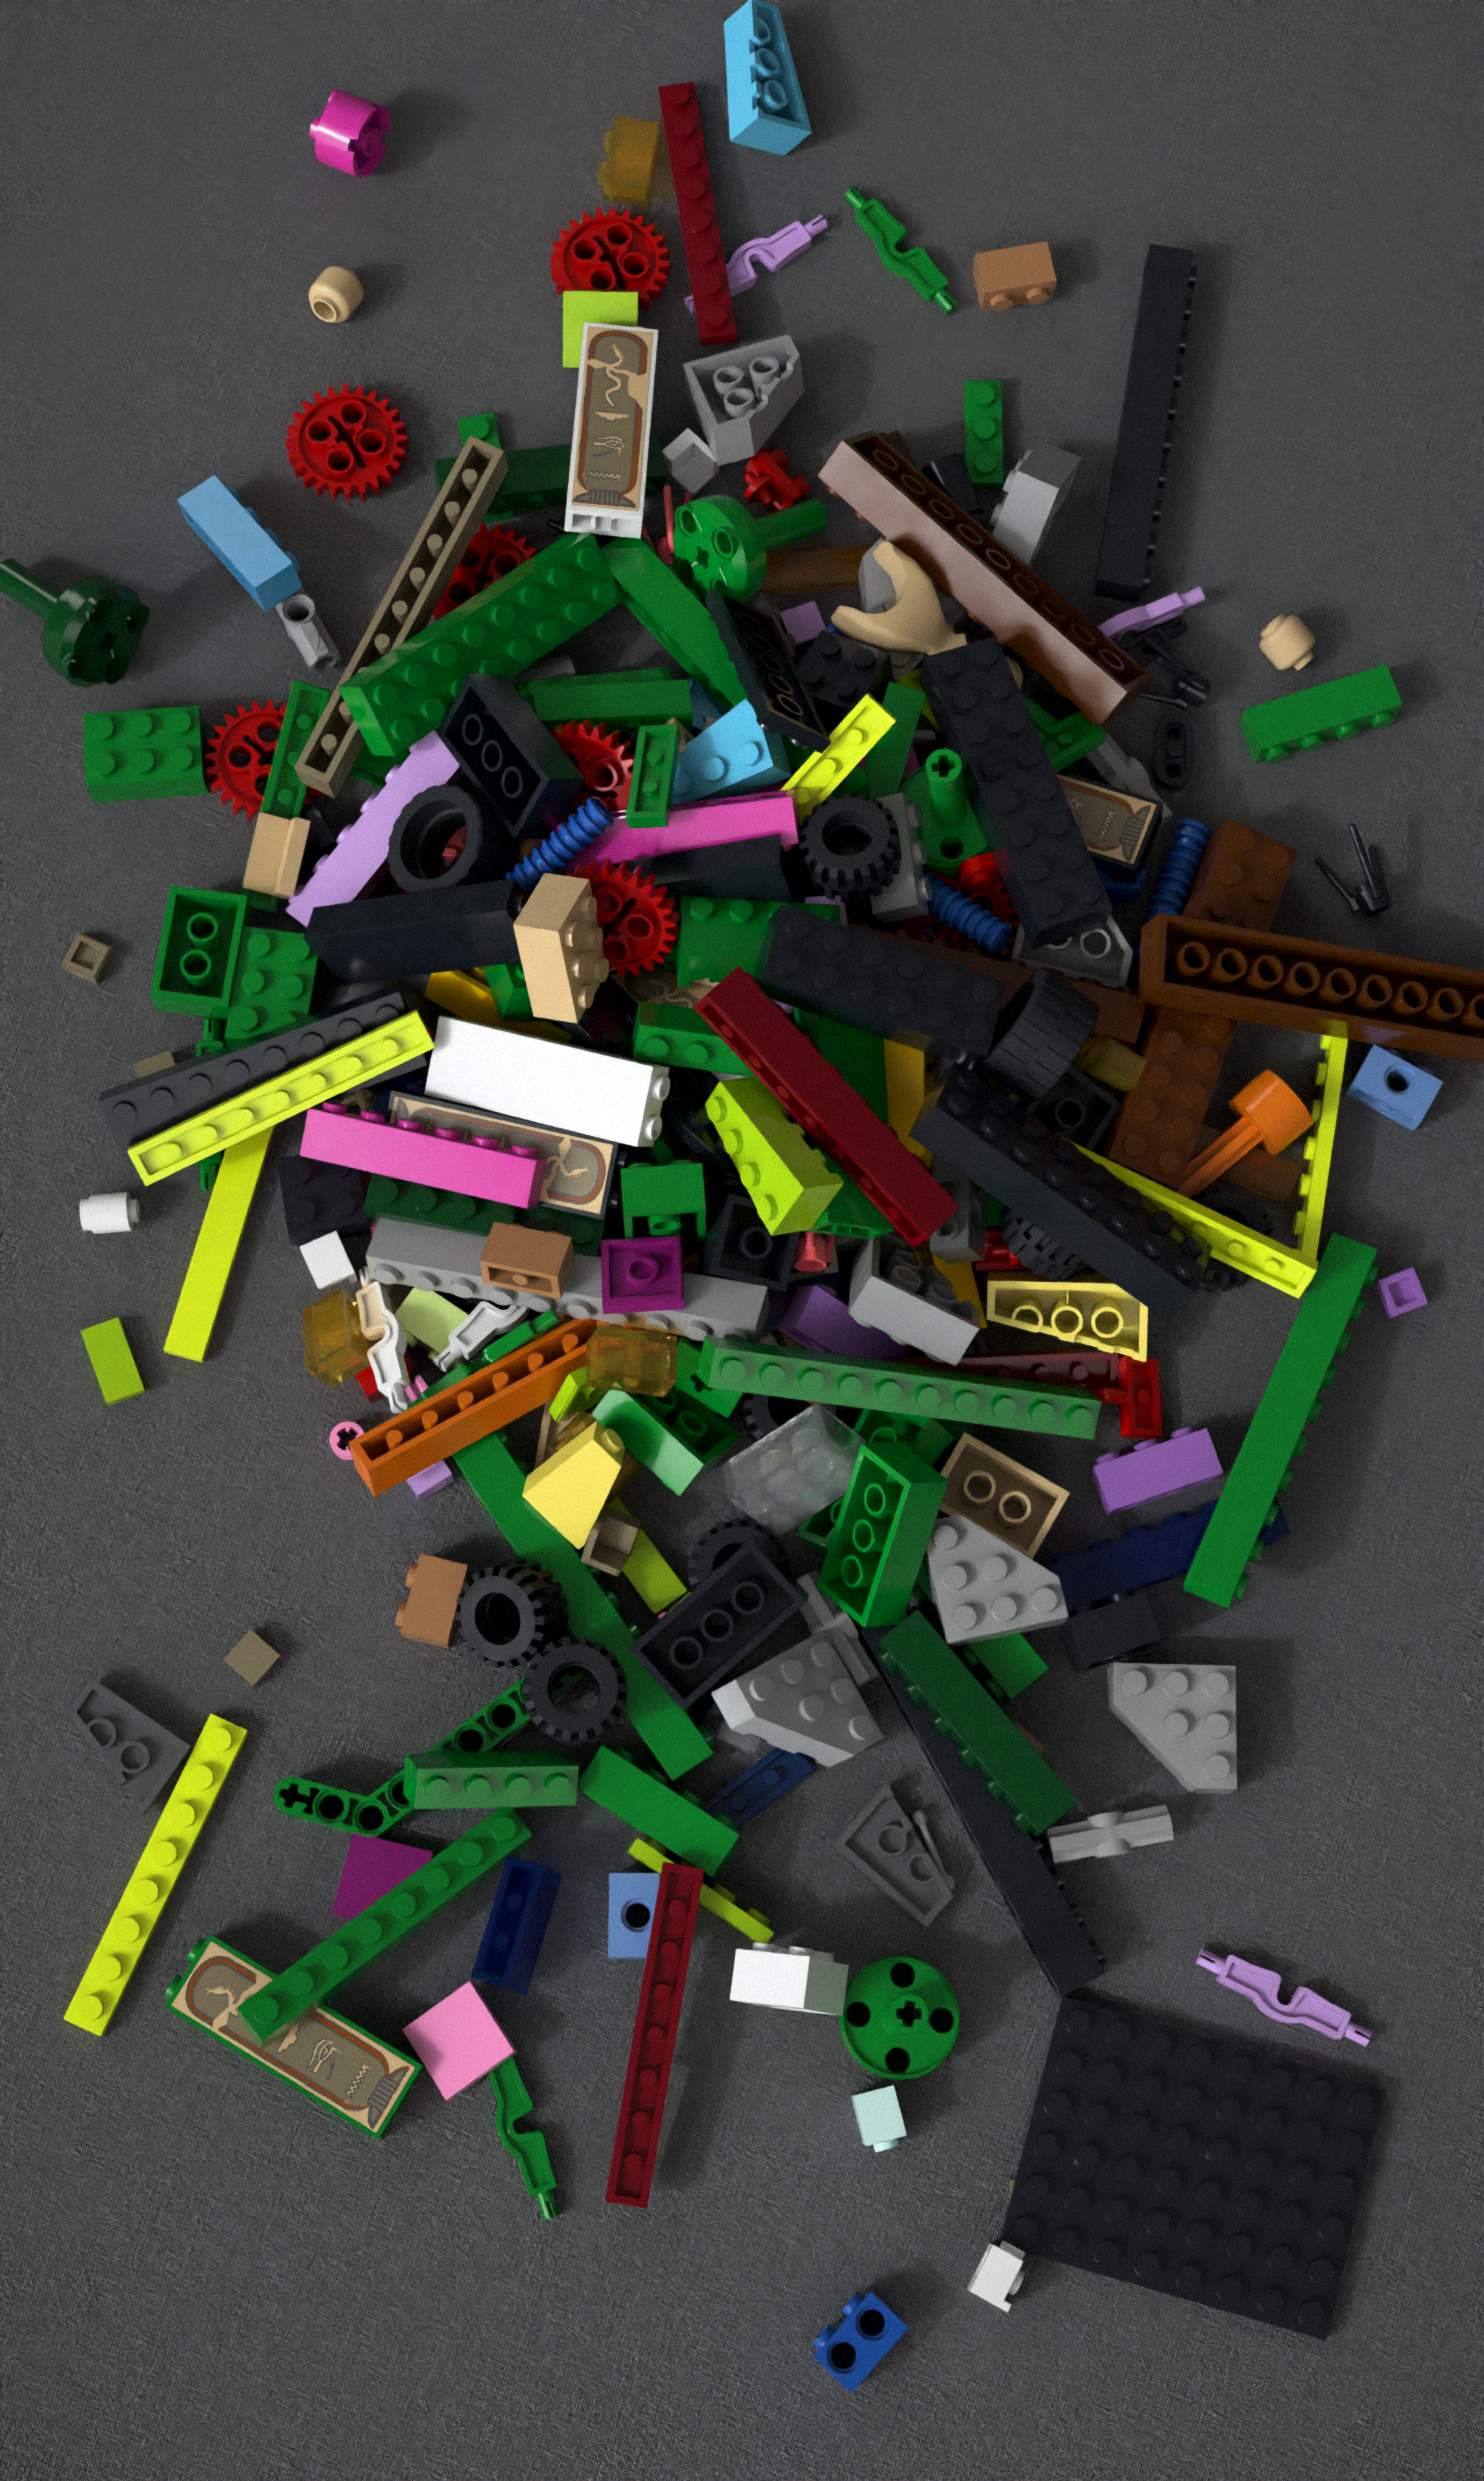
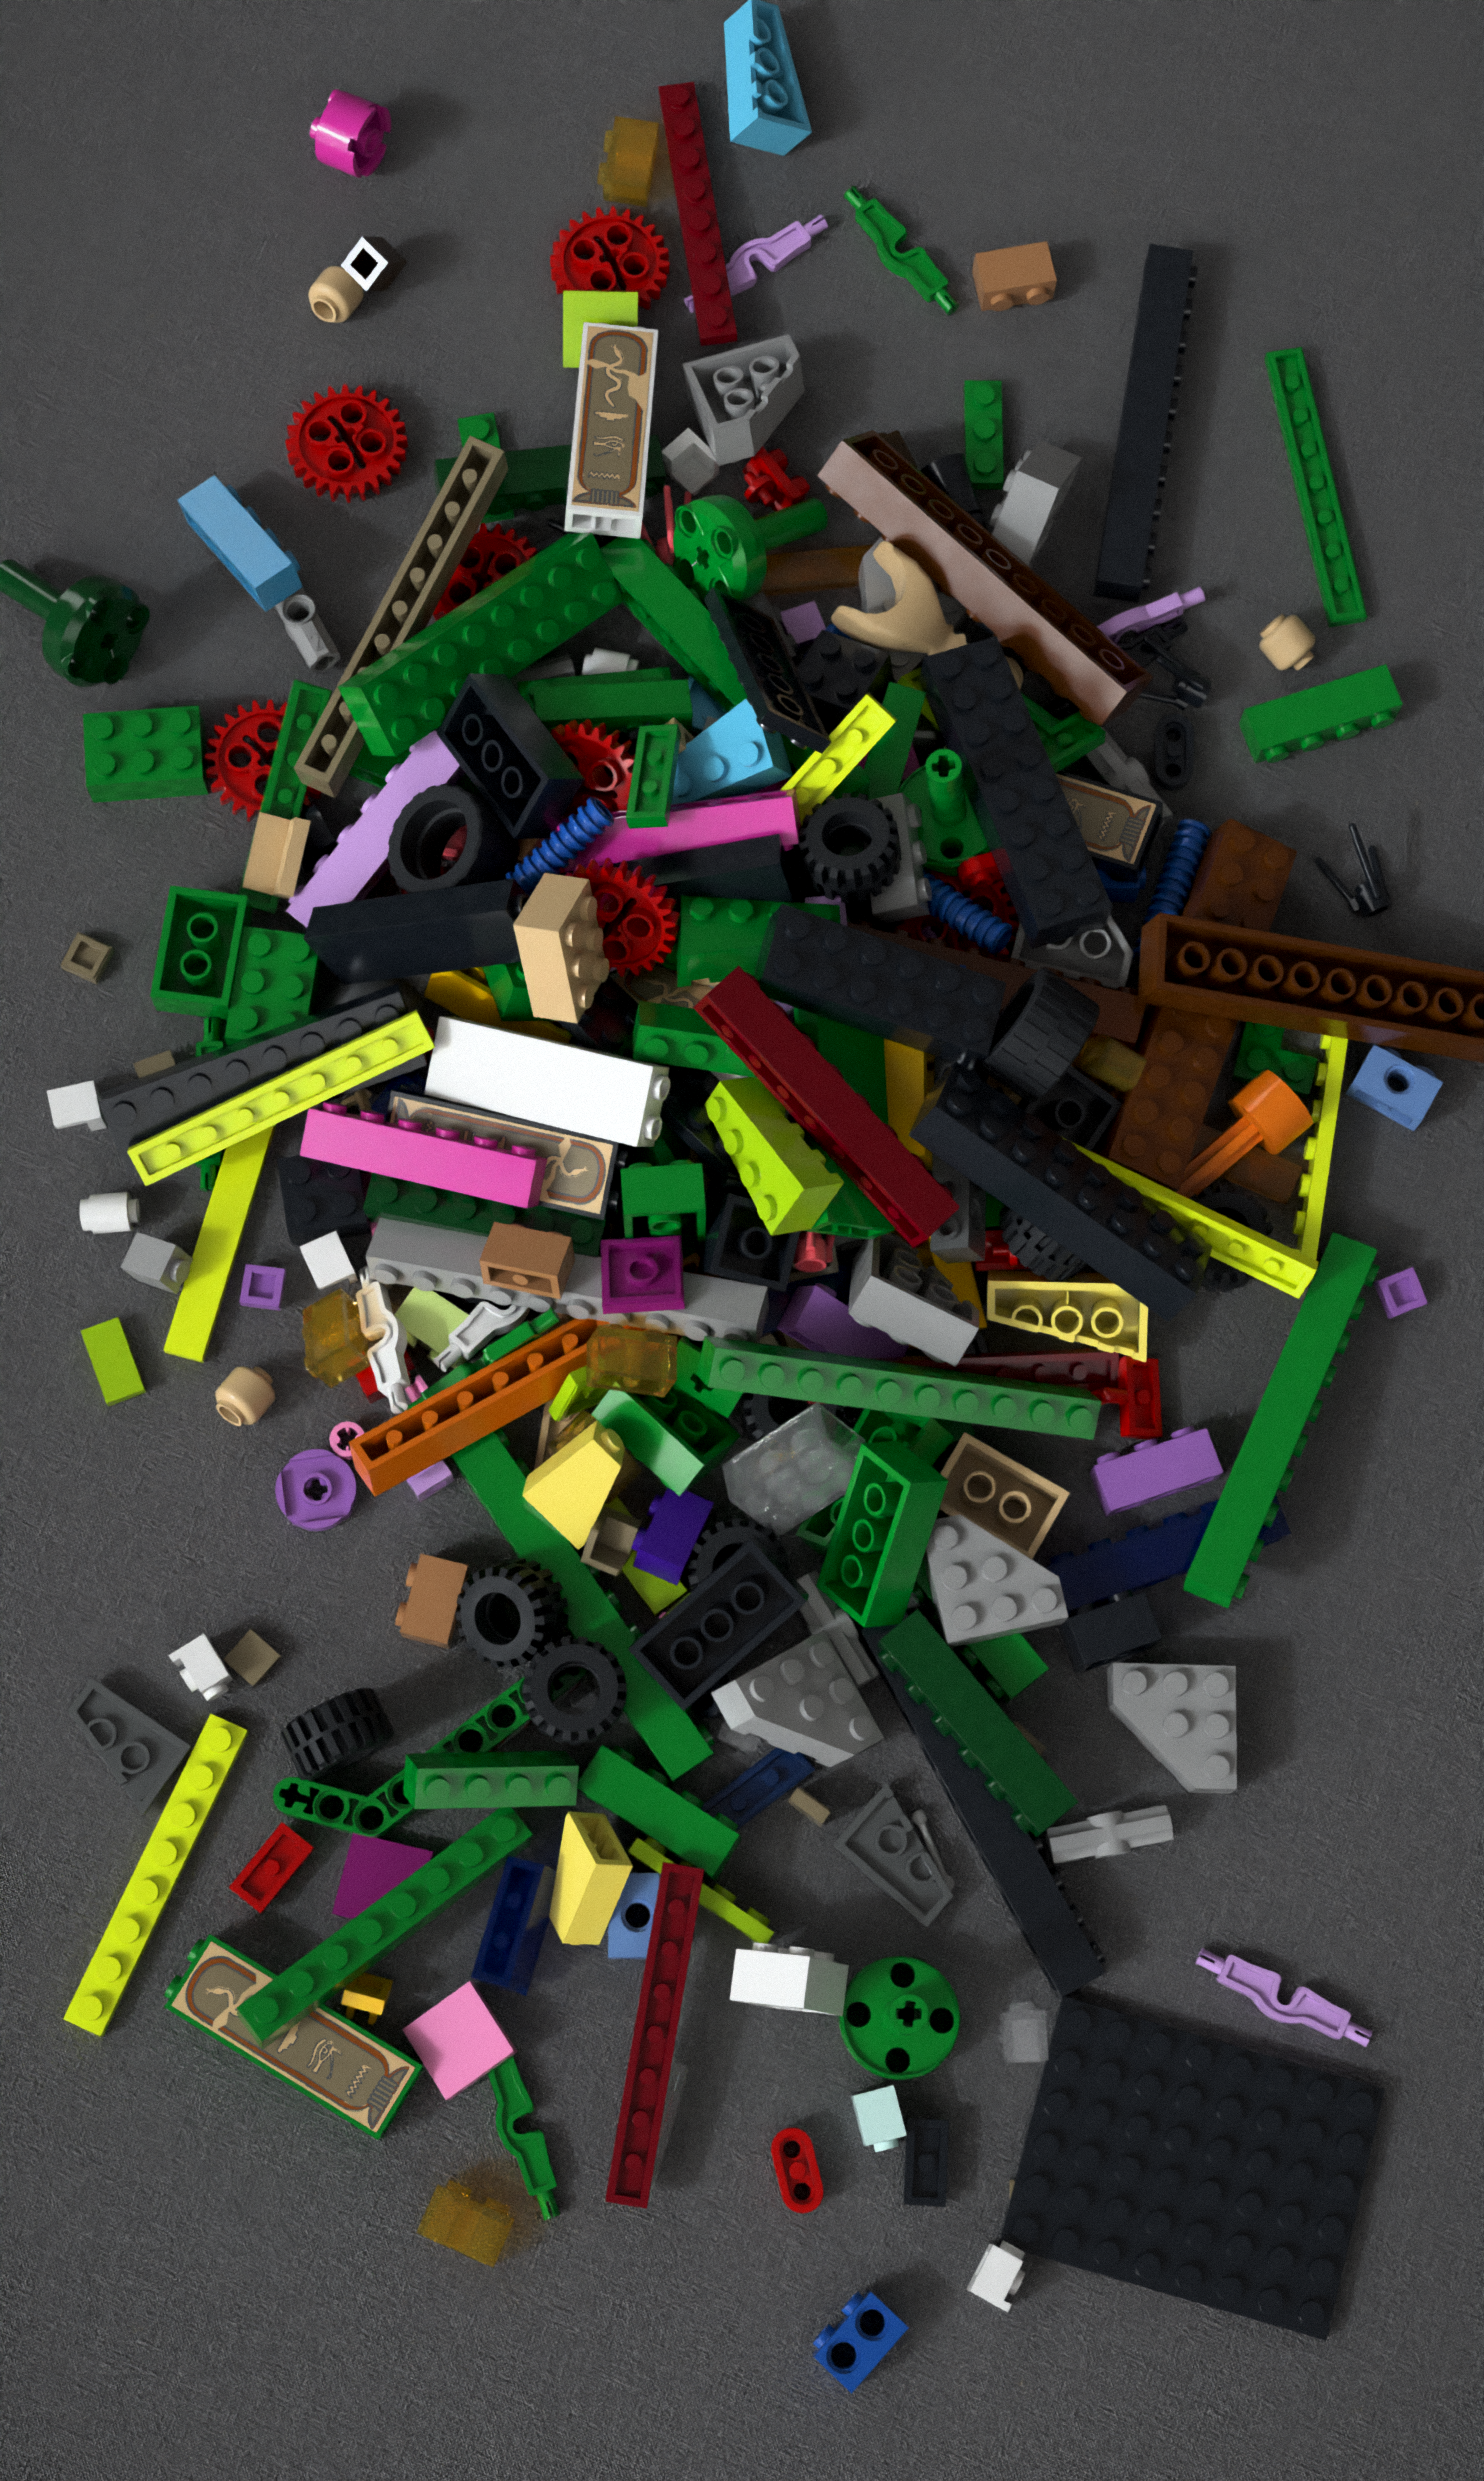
(76, 1106): none -> white panel
(157, 1263): none -> light grey brick
(203, 1668): none -> white brick
(245, 1395): none -> tan head
(263, 1287): none -> medium lavender plate
(271, 1868): none -> red plate
(298, 1476): none -> medium lavender plate
(337, 1734): none -> black tyre
(367, 1994): none -> yellow tile
(374, 263): none -> dark brown brick
(466, 2224): none -> clear yellow brick
(587, 1878): none -> light yellow slope
(607, 662): none -> white brick
(674, 1530): none -> dark purple brick
(797, 2170): none -> red plate
(809, 1806): none -> dark tan tile
(925, 2162): none -> black plate
(1023, 2034): none -> clear brick
(1261, 1051): none -> green plate
(1315, 487): none -> green tile

